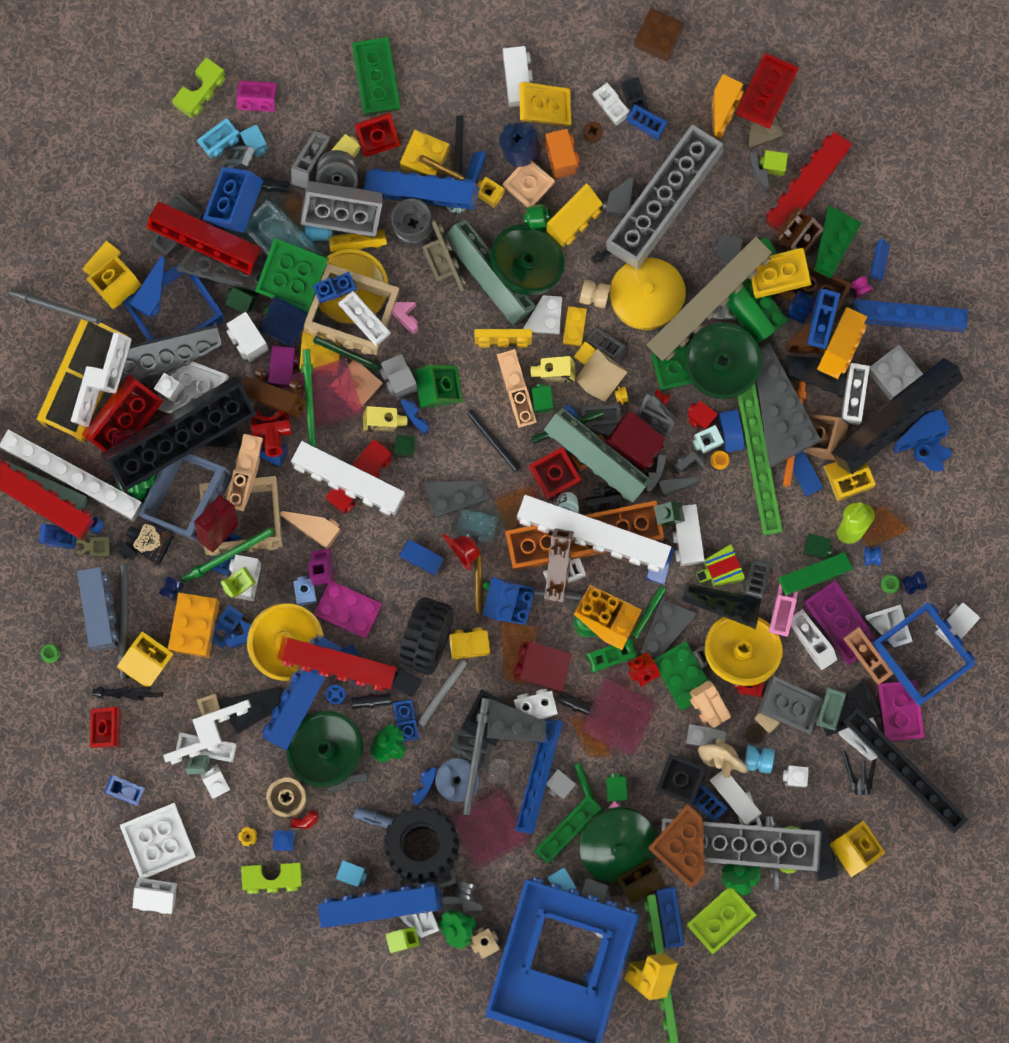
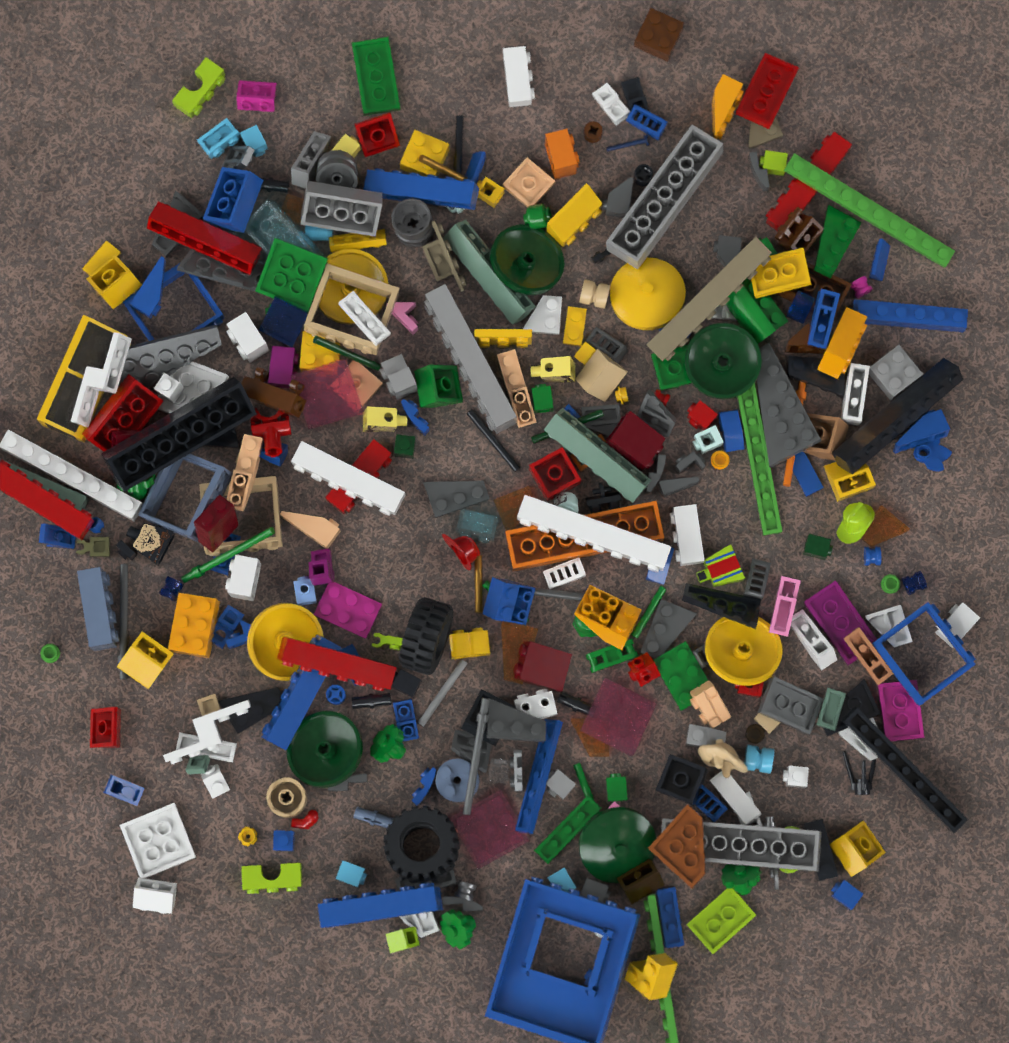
(27, 297): dark grey bar -> none
(134, 693): black piece -> none
(238, 582): lime bracket -> none
(241, 299): dark green brick -> none
(307, 369): green bar -> none
(334, 288): blue slope -> none
(394, 642): none -> lime plate
(421, 557): blue slope -> none
(469, 356): none -> light grey brick
(489, 949): tan brick -> none
(516, 763): none -> wing
(520, 144): dark blue brick -> none
(545, 104): yellow plate -> none
(559, 565): brick -> none
(628, 144): none -> dark blue piece
(643, 171): none -> black wheel
(669, 513): dark green brick -> none
(815, 573): green tile -> none
(846, 894): none -> blue brick
(869, 210): none -> bright green plate

